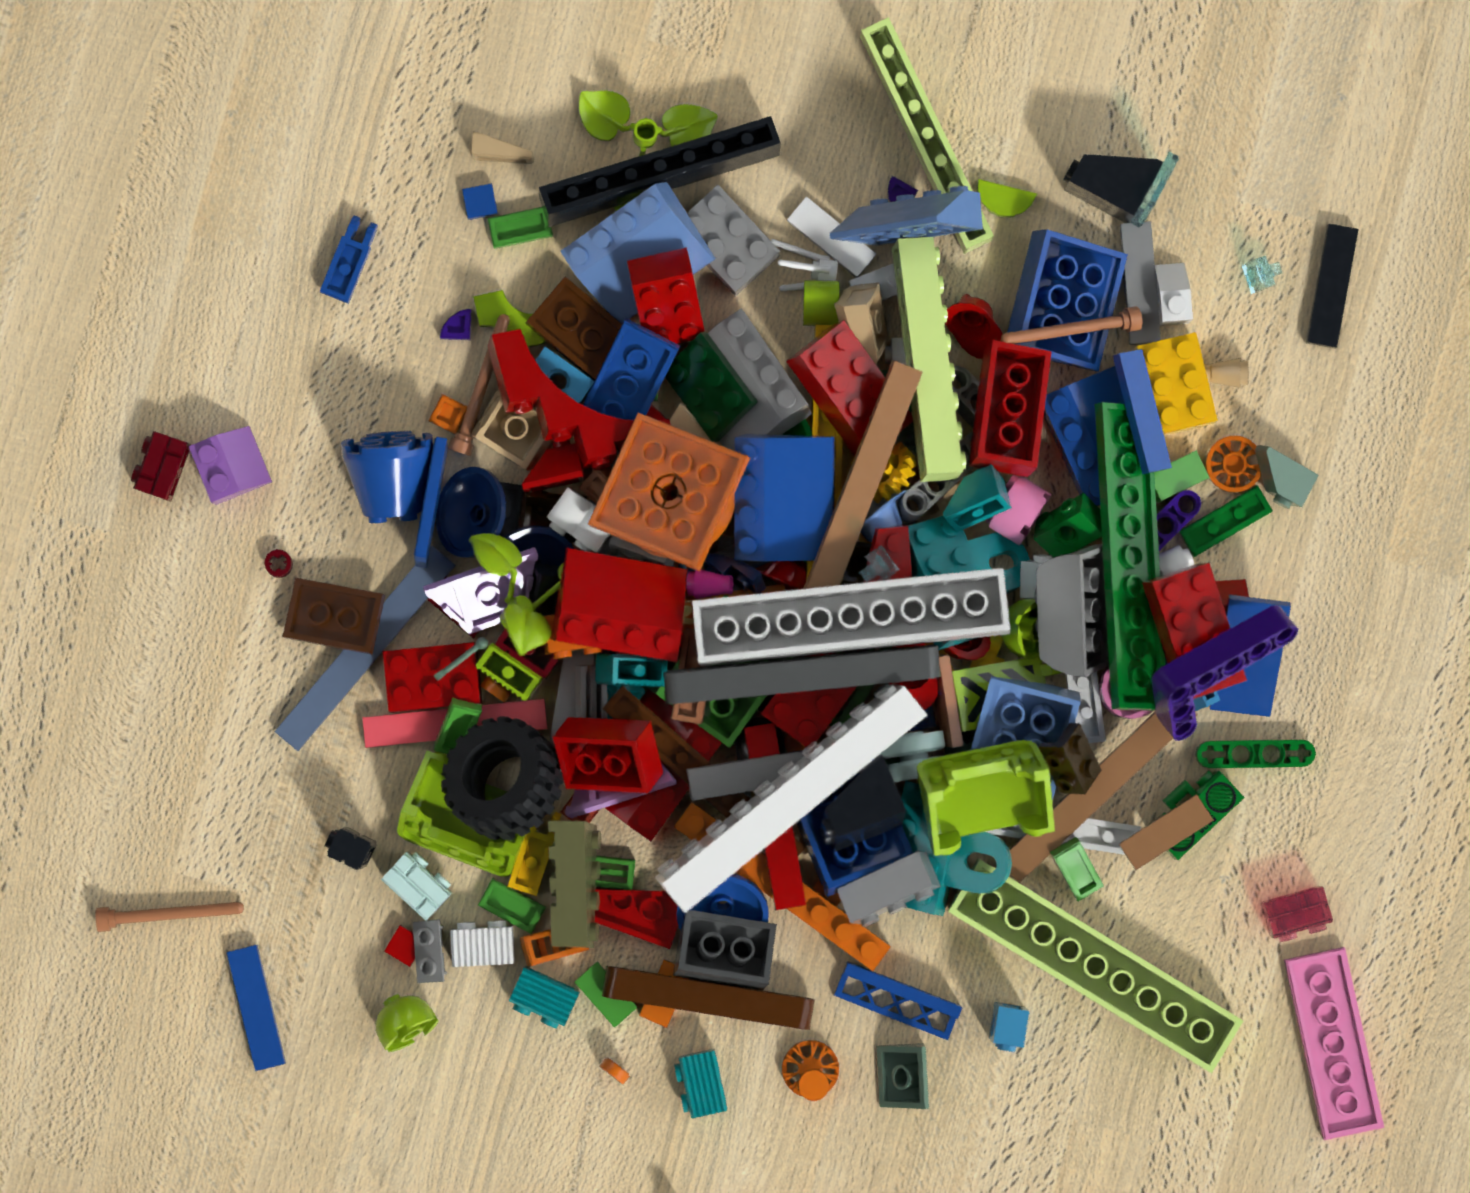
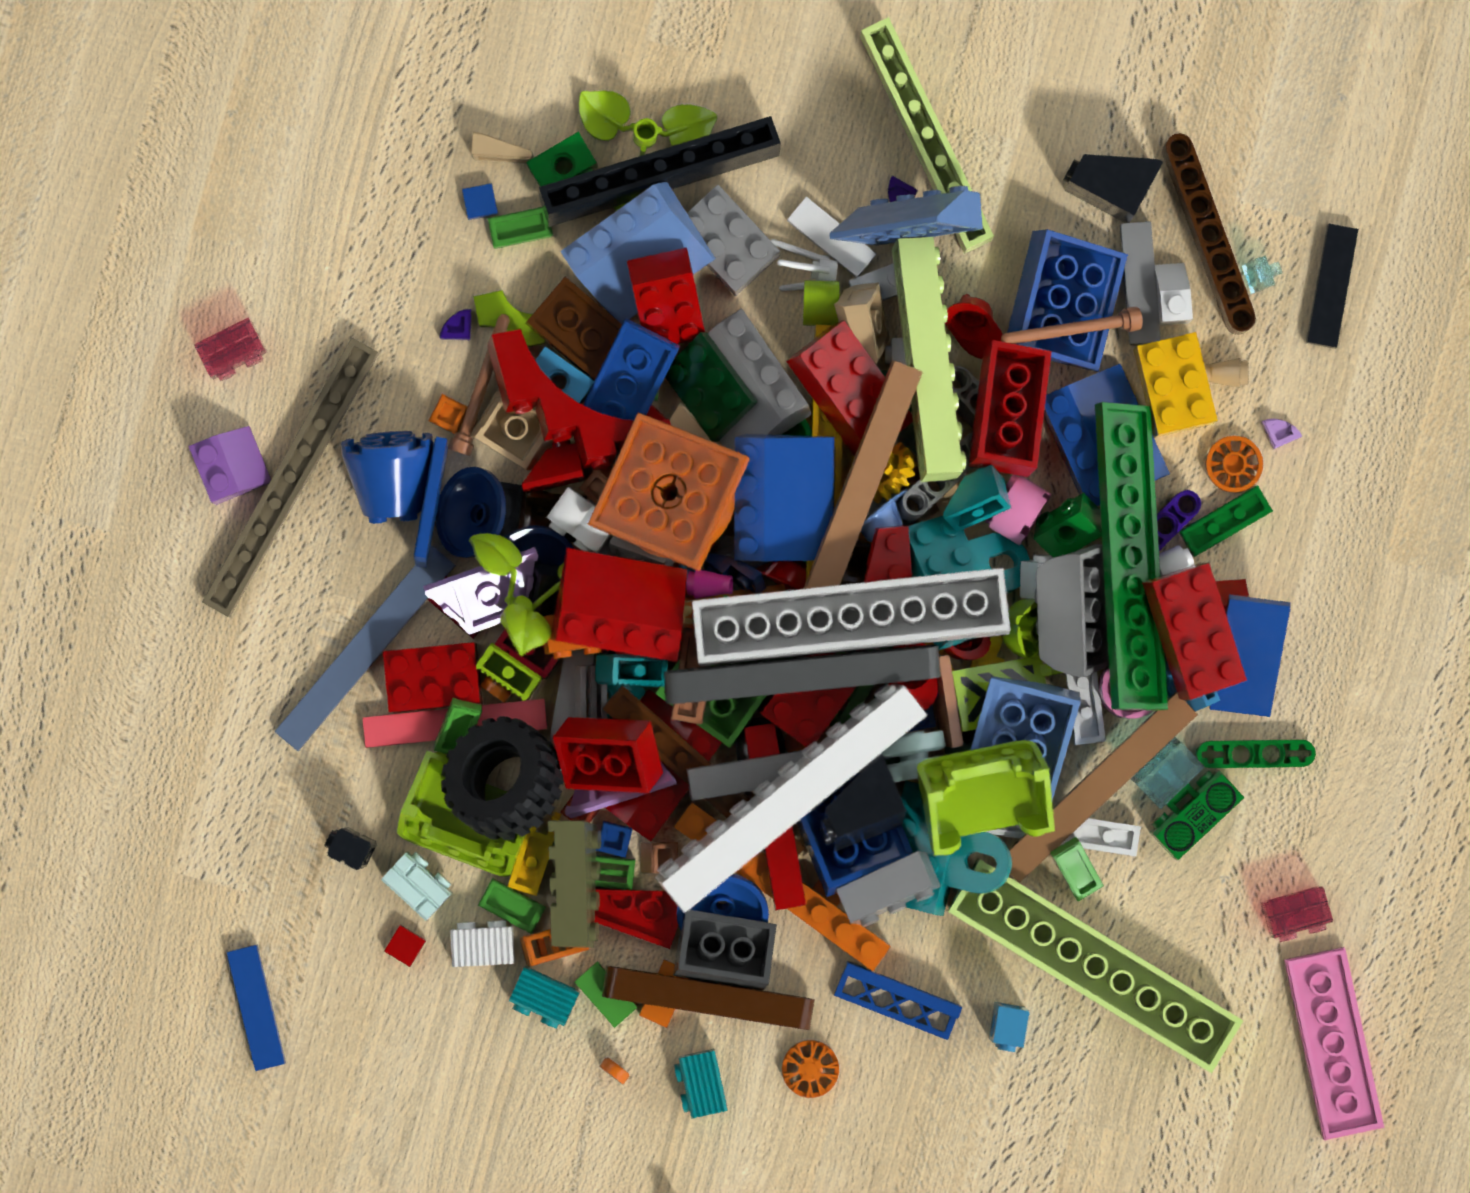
(109, 918): nougat piece -> none
(161, 466): dark red brick -> none
(231, 349): none -> clear pink brick
(278, 554): dark red bush -> none
(290, 477): none -> dark tan plate
(333, 616): reddish brown plate -> none
(348, 262): blue hinge -> none
(403, 1020): lime cylinder -> none
(428, 951): light grey hinge -> none
(481, 643): sand green hinge -> none
(570, 149): none -> green brick
(615, 839): none -> blue tile
(655, 854): none -> nougat slope
(813, 1085): orange tile -> none
(880, 564): clear light blue tile -> none
(903, 1076): sand green slope -> none
(1004, 200): lime tile -> none
(1071, 761): dark brown bracket -> none
(1142, 411): blue tile -> none
(1155, 189): clear light blue tile -> none
(1165, 832): medium nougat tile -> none
(1167, 773): none -> clear light blue brick
(1183, 475): bright green tile -> none
(1210, 219): none -> reddish brown beam
(1213, 662): dark purple beam -> none
(1280, 432): none -> lavender tile
(1284, 477): sand green slope -> none

